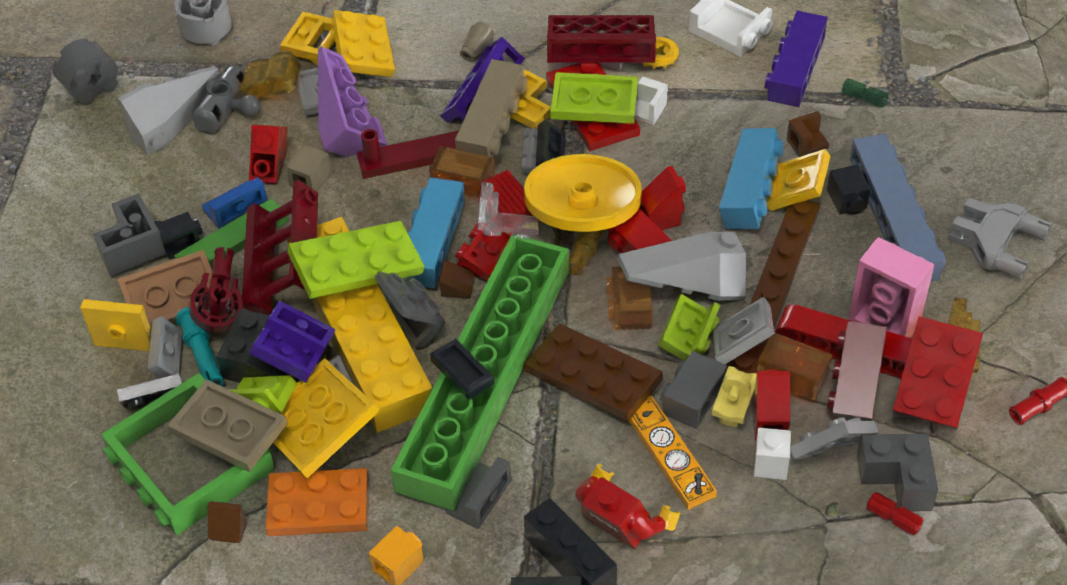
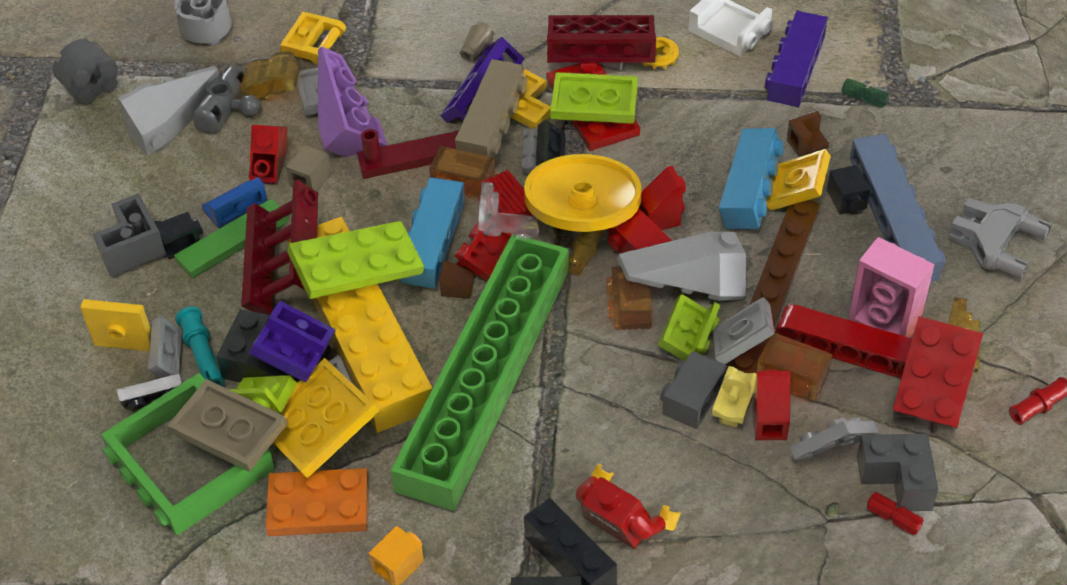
(167, 286): medium nougat plate -> none
(216, 297): dark red pin -> none
(226, 522): reddish brown slope -> none
(363, 43): yellow plate -> none
(412, 307): dark grey bracket -> none
(462, 368): black tile -> none
(482, 492): dark grey panel -> none
(593, 372): reddish brown plate -> none
(651, 100): white panel -> none
(672, 455): light orange tile -> none
(772, 453): white brick -> none
(857, 371): brick -> none

